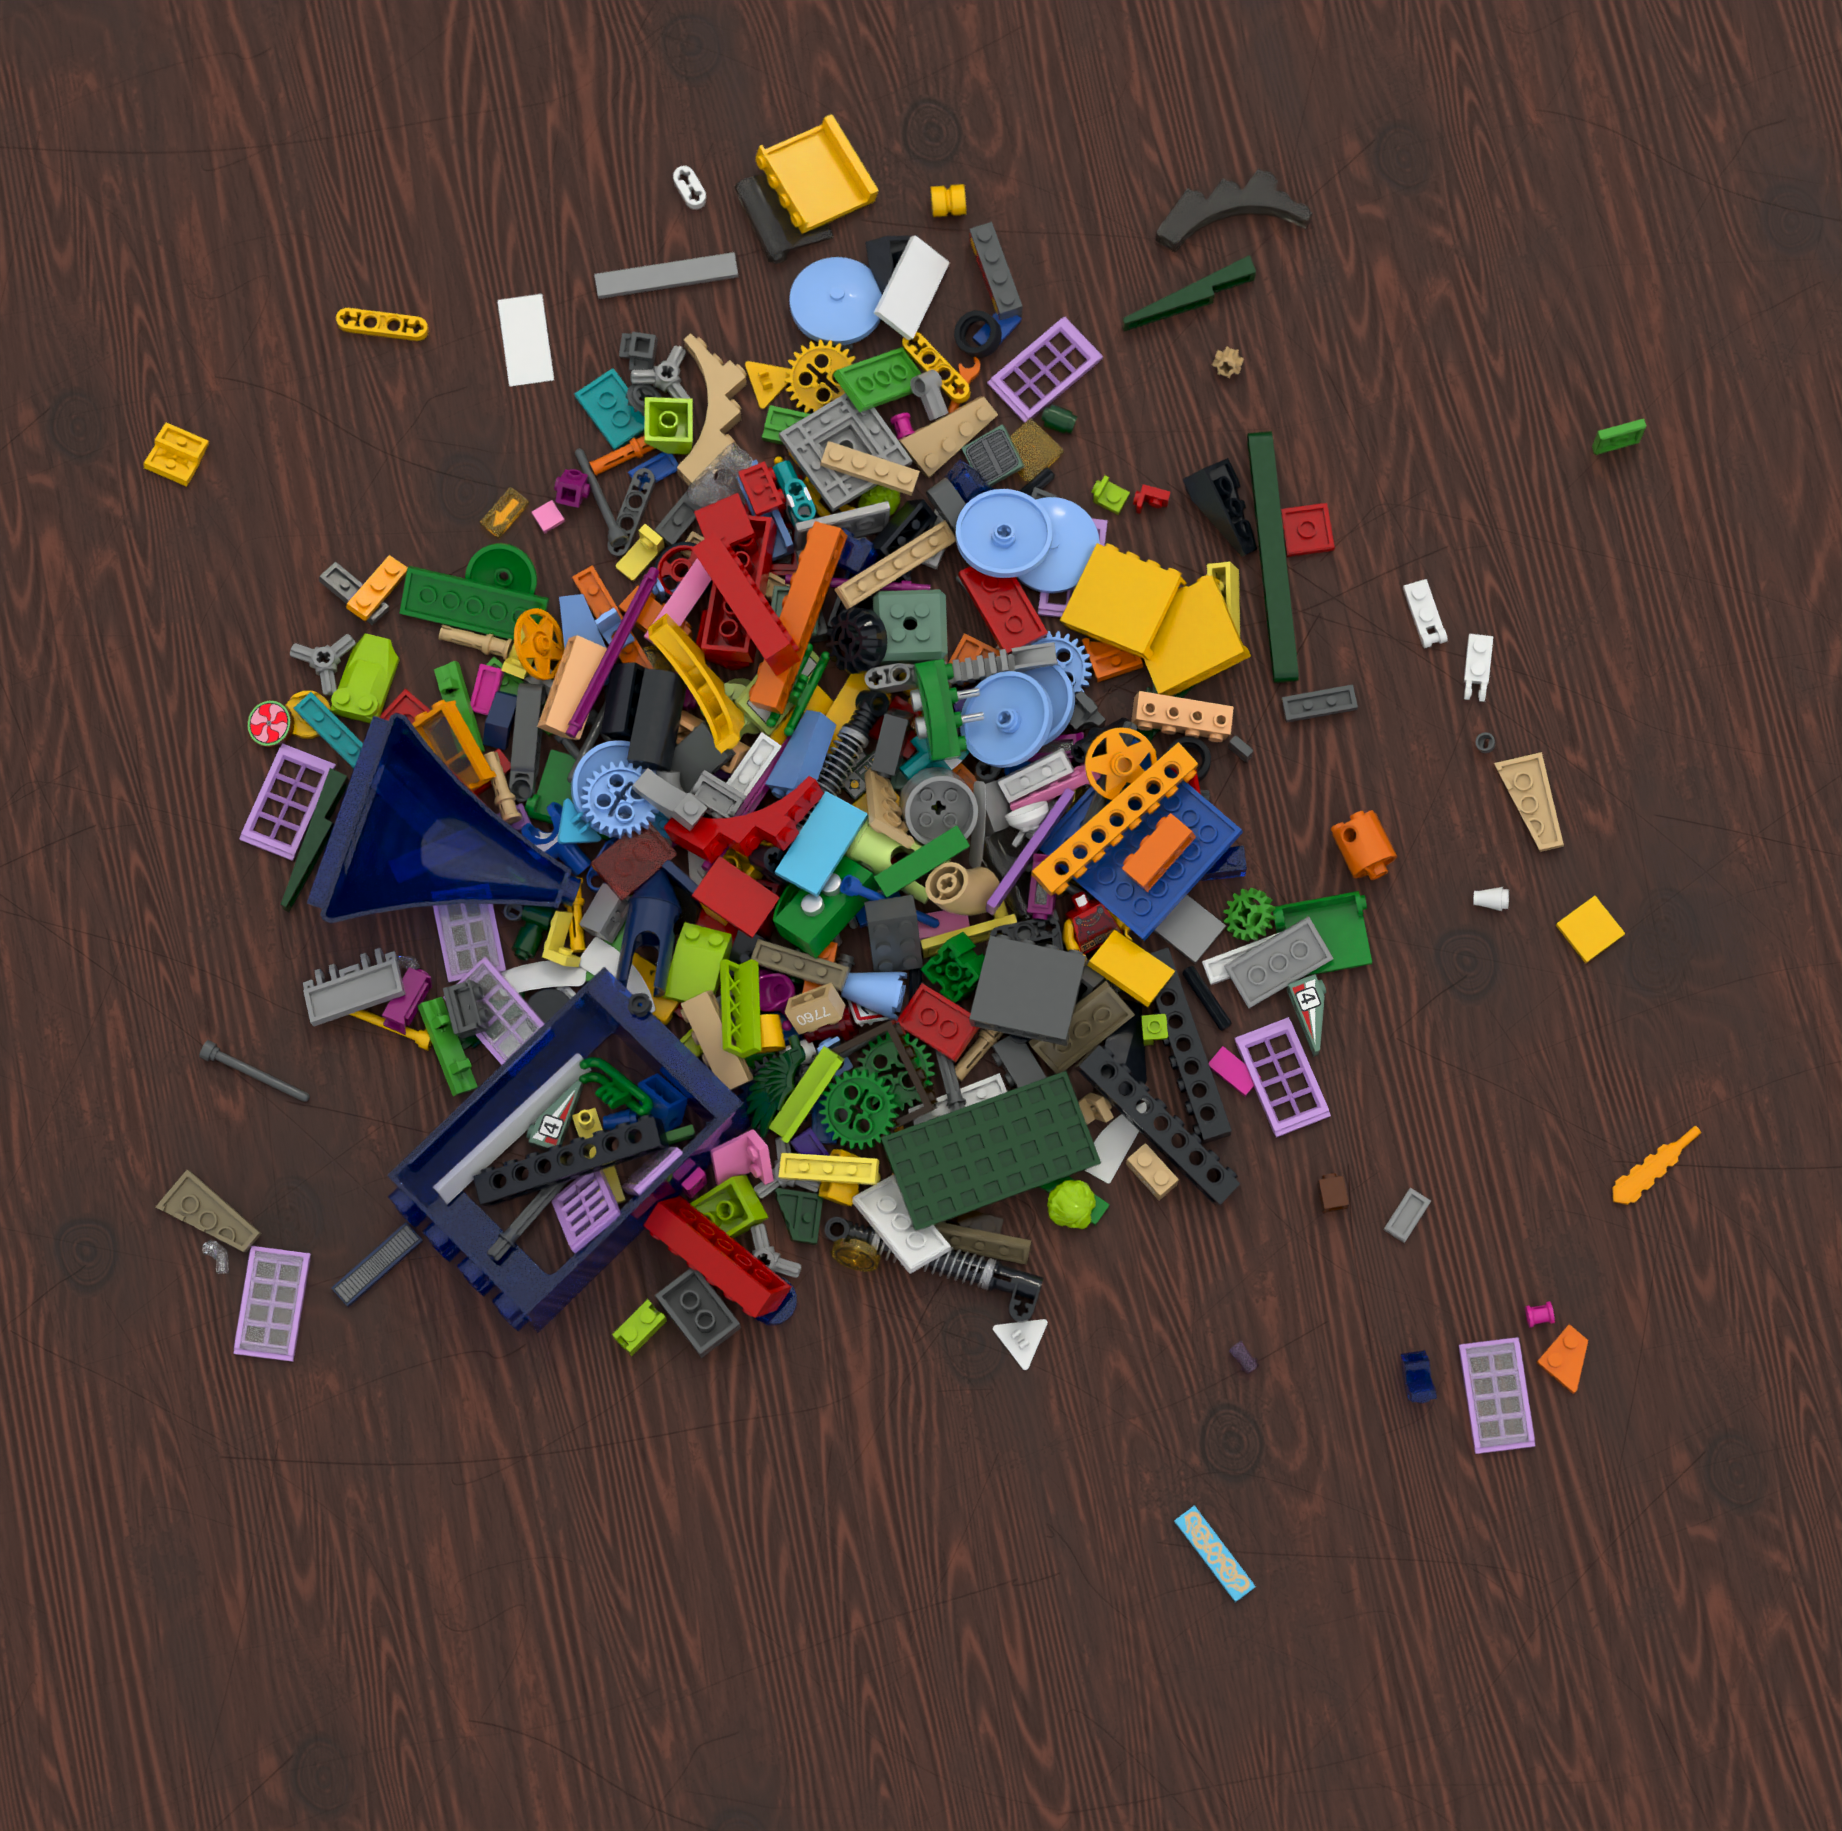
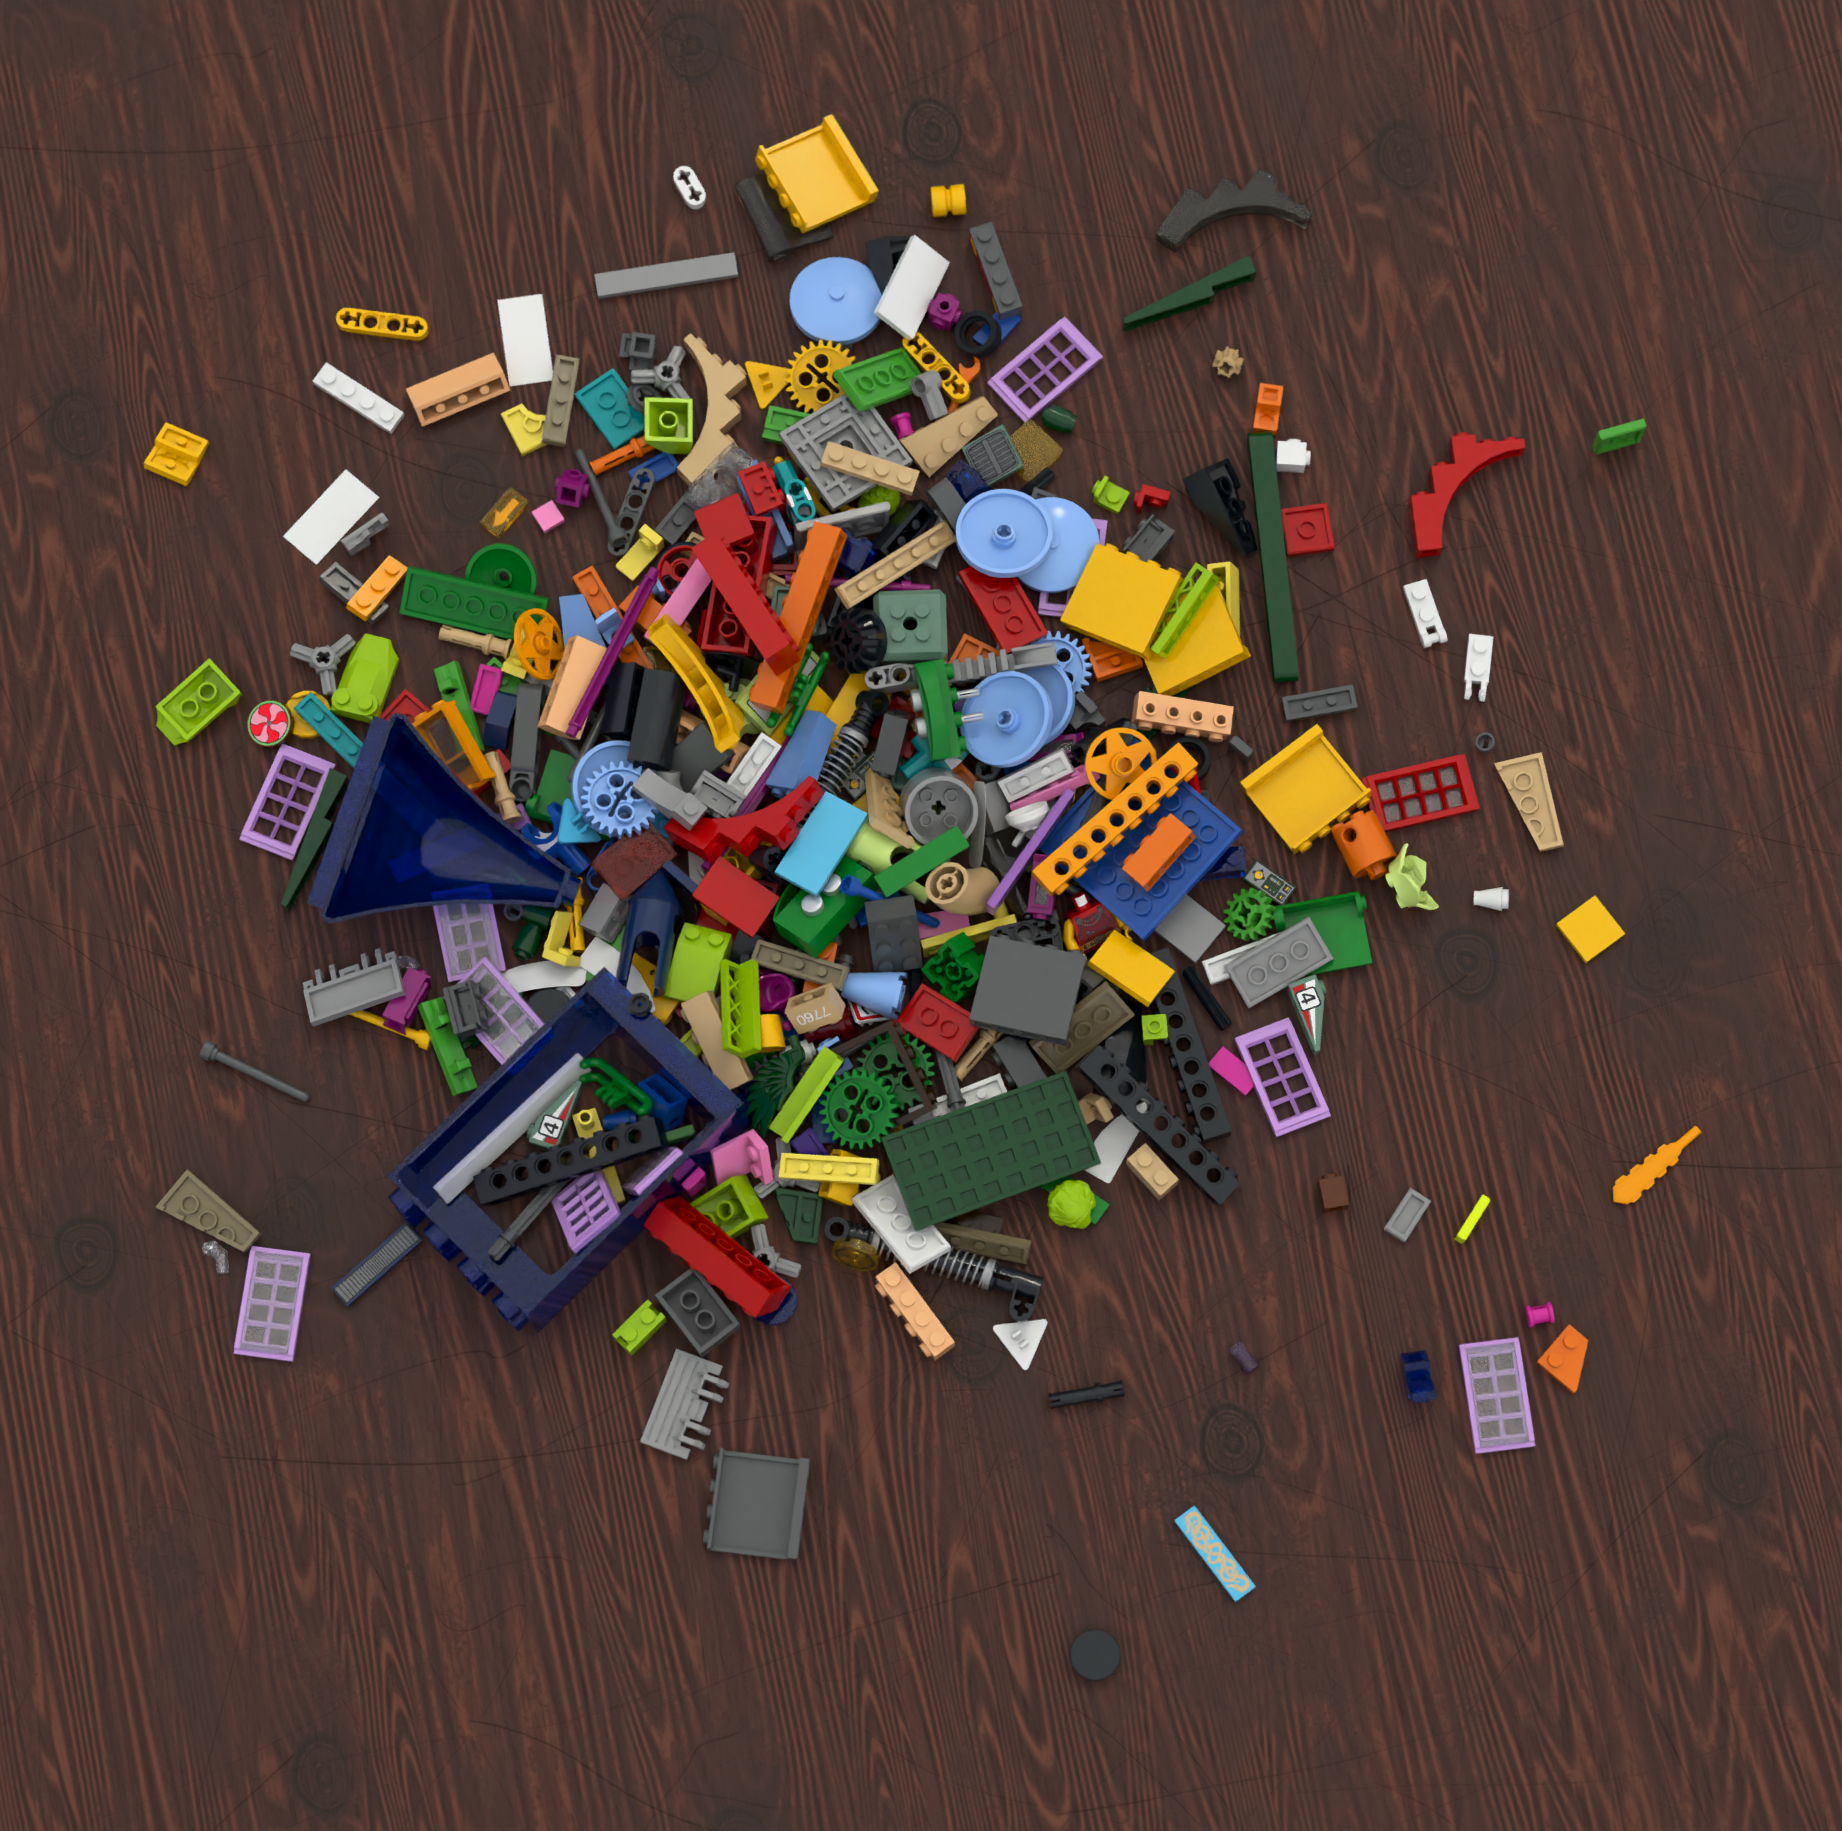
(196, 703): none -> lime slope
(331, 517): none -> white sticker
(358, 398): none -> white plate
(360, 538): none -> light grey slope
(458, 389): none -> light nougat brick
(525, 428): none -> light yellow tile
(560, 400): none -> dark tan tile
(680, 1403): none -> light grey hinge
(732, 666): none -> black shield
(757, 1505): none -> dark grey panel
(915, 1312): none -> light nougat brick
(948, 316): none -> magenta brick
(1086, 1394): none -> black pin
(1095, 1655): none -> black tile
(1149, 540): none -> dark grey hinge
(1186, 611): none -> lime fence
(1266, 880): none -> tile
(1268, 408): none -> orange slope
(1292, 456): none -> white brick
(1305, 790): none -> yellow panel
(1407, 877): none -> yellowish green brick
(1422, 793): none -> red piece
(1467, 458): none -> red arch
(1472, 1219): none -> neon yellow tile

